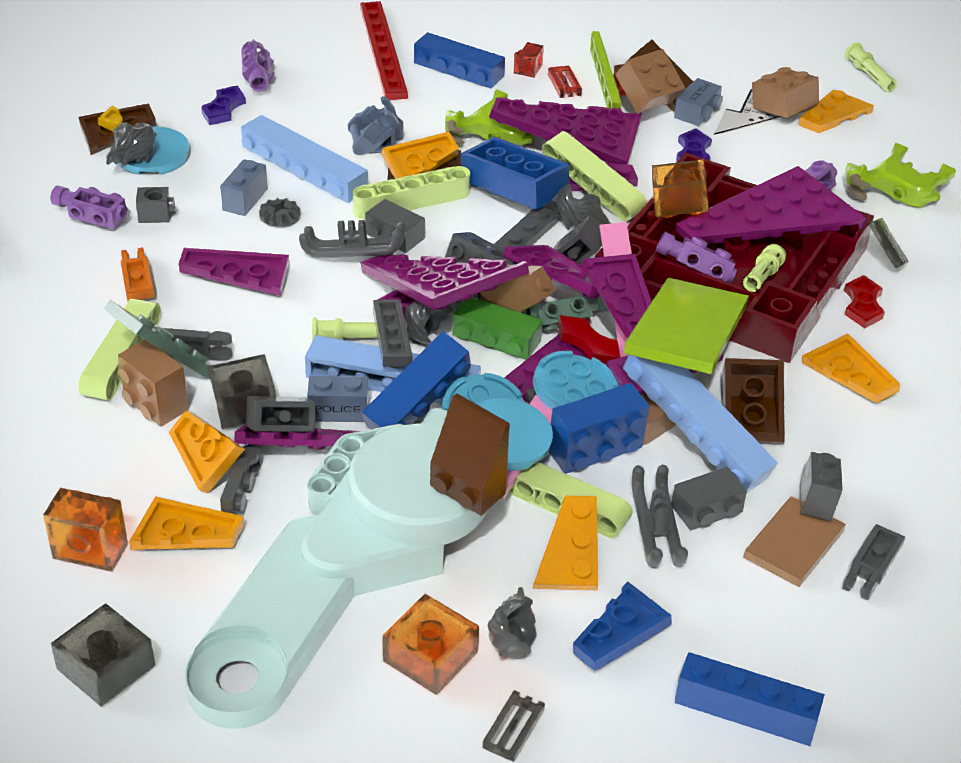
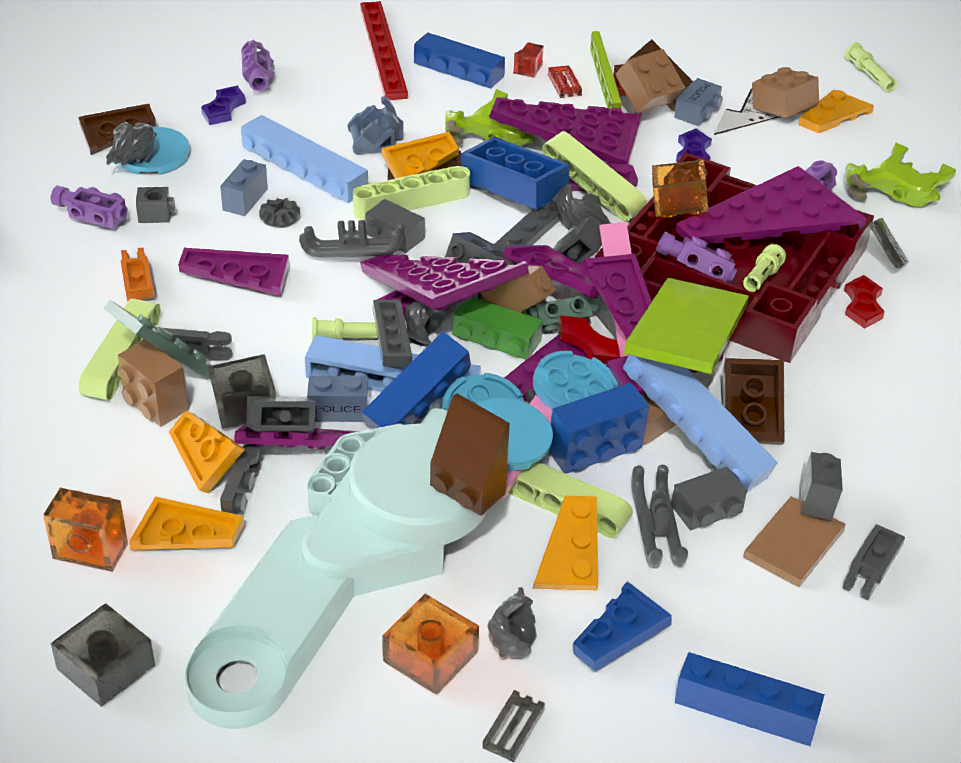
(110, 118): yellow tile -> none
(852, 367): light orange wing -> none

